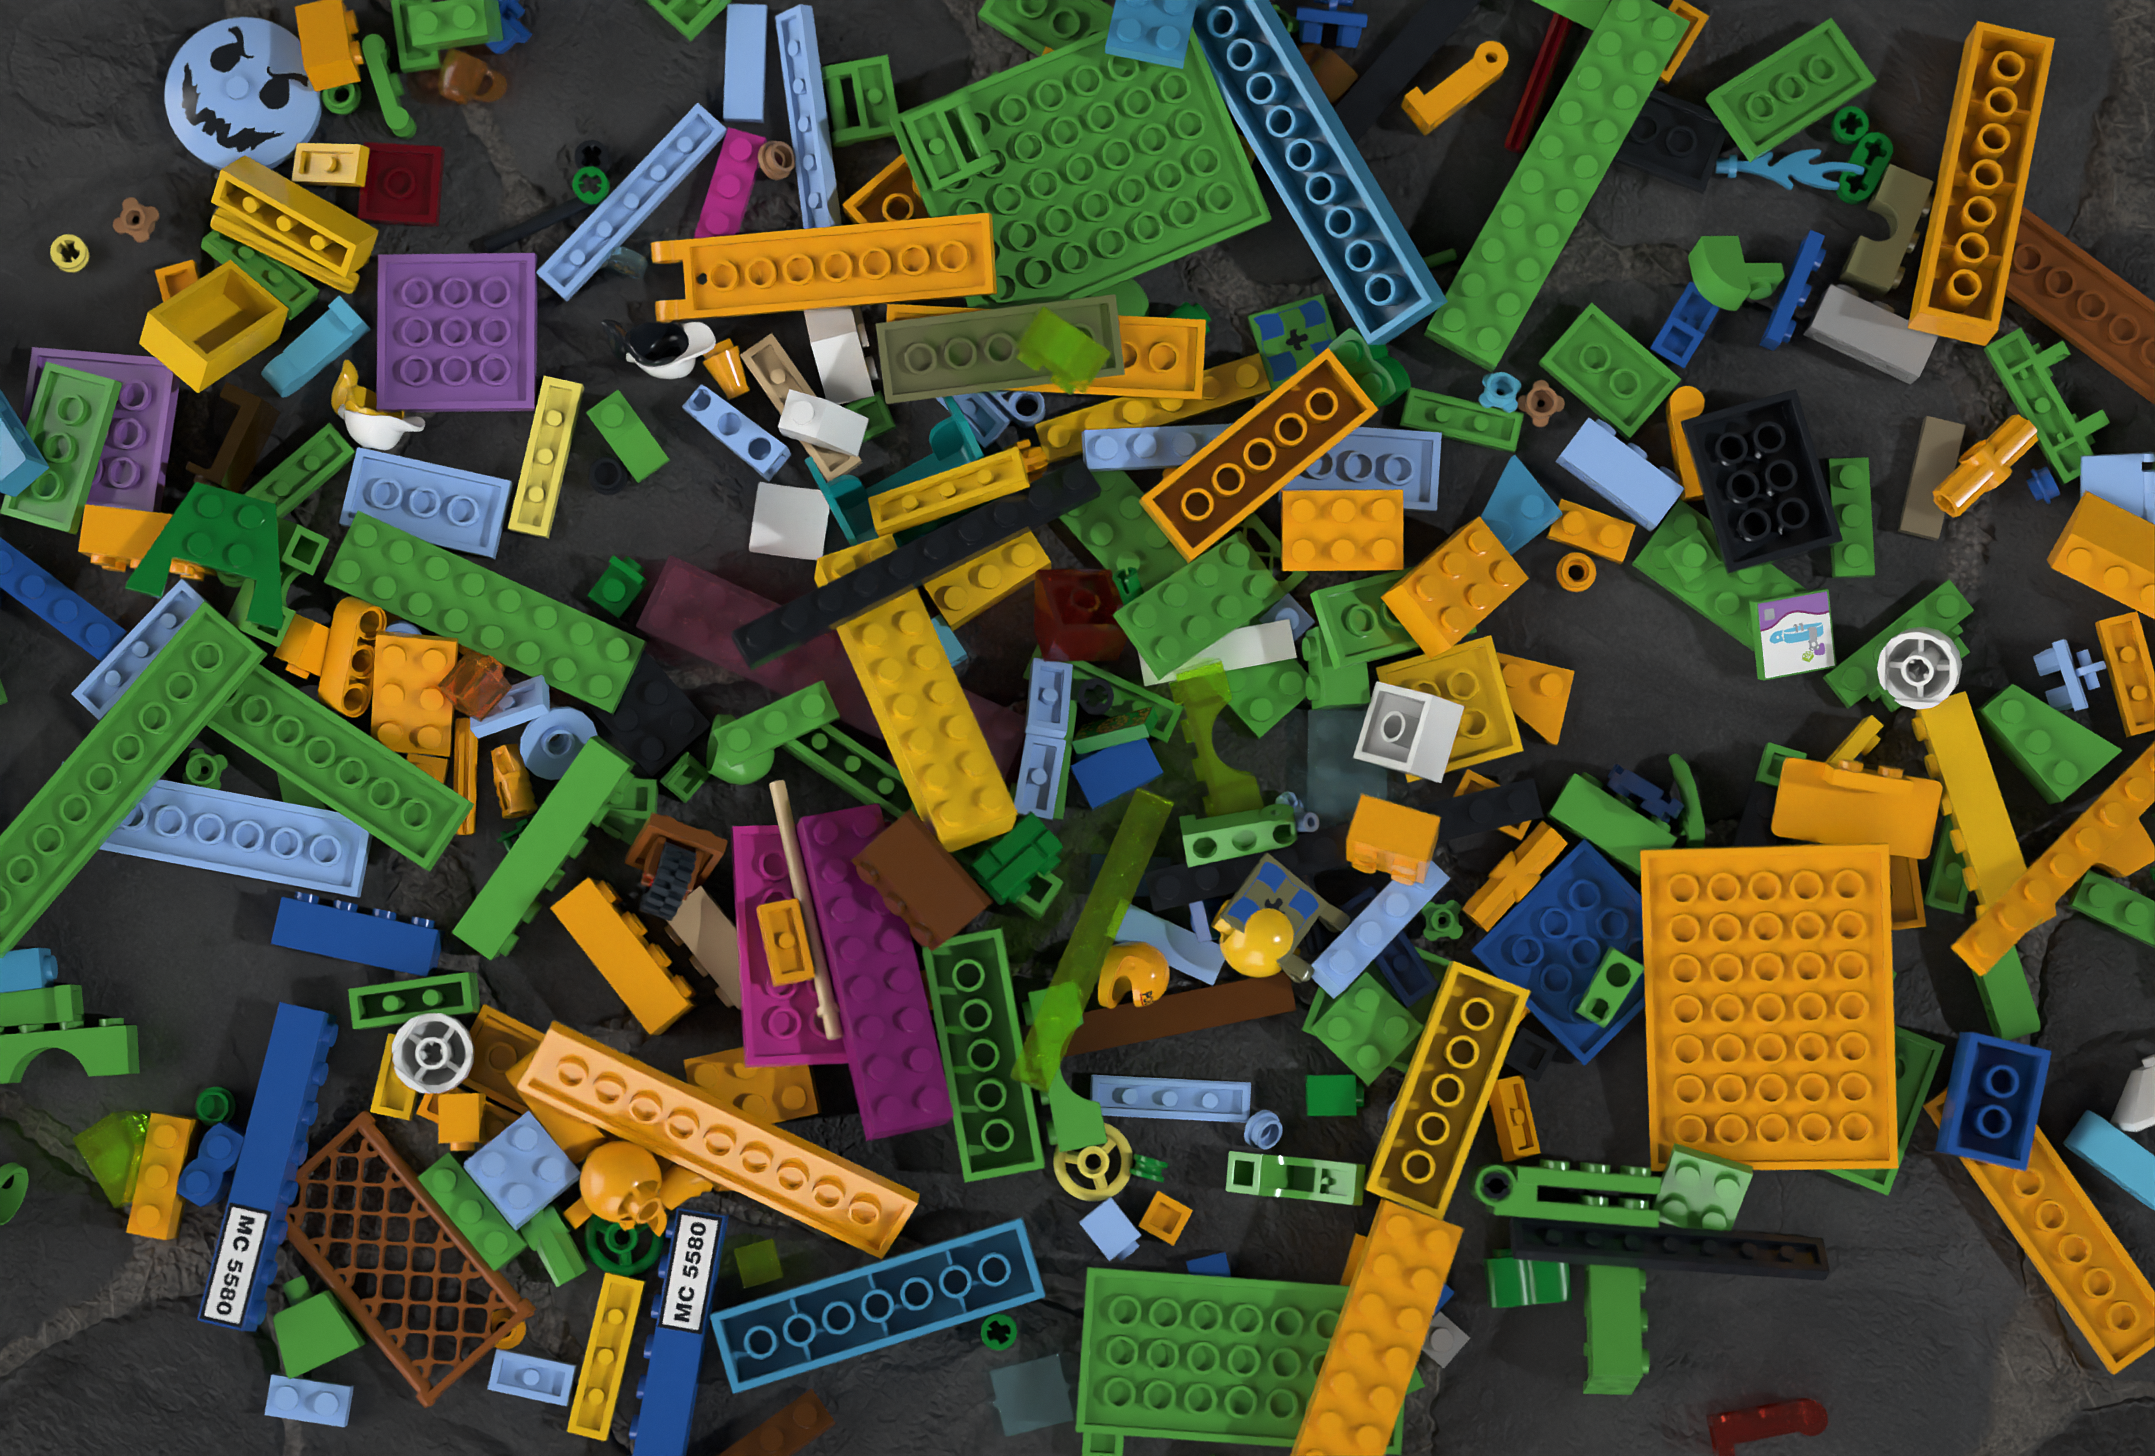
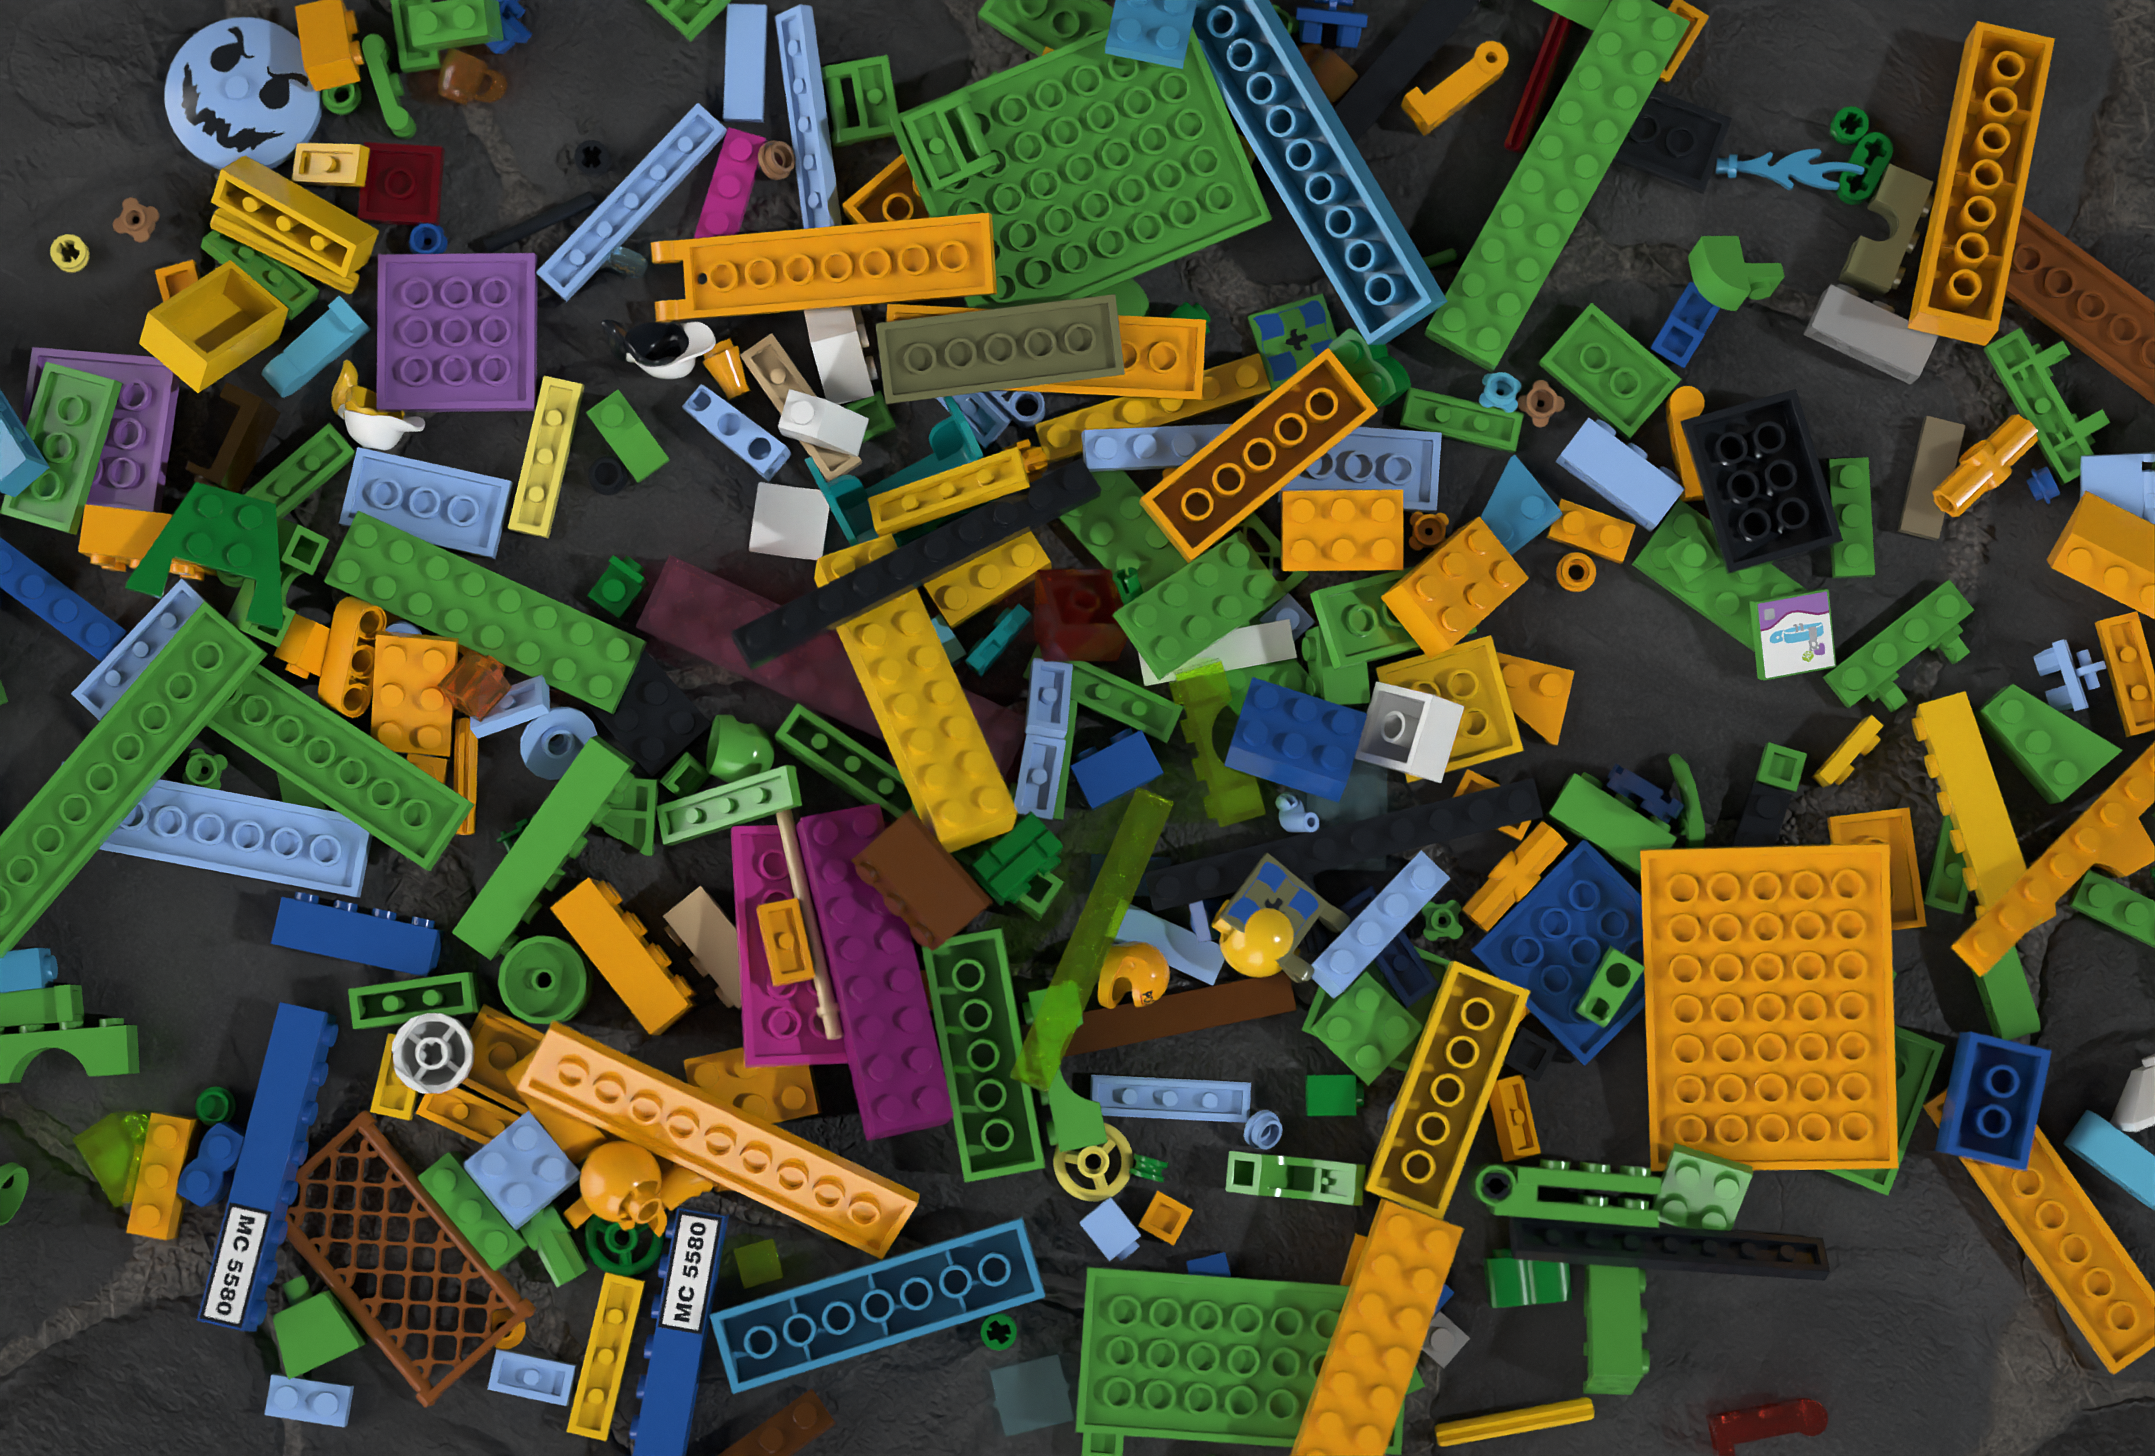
(423, 232): none -> blue plate
(461, 1120): light orange brick -> none
(512, 782): light orange hinge -> none
(570, 984): none -> bright green wheel
(588, 196): green bush -> none
(672, 862): plate -> none
(729, 805): none -> bright green plate
(776, 724): bright green plate -> none
(988, 650): none -> teal wing
(1061, 350): clear neon green brick -> none
(1100, 707): black bush -> none
(1115, 730): green tile -> none
(1237, 833): bright green leg -> none
(1295, 739): none -> blue brick
(1392, 840): light orange brick -> none
(1420, 523): none -> light orange plate
(1514, 1421): none -> yellow axle
(1790, 90): bright green plate -> none
(1794, 291): blue plate -> none
(1856, 806): light orange bracket -> none
(1919, 667): white cylinder -> none

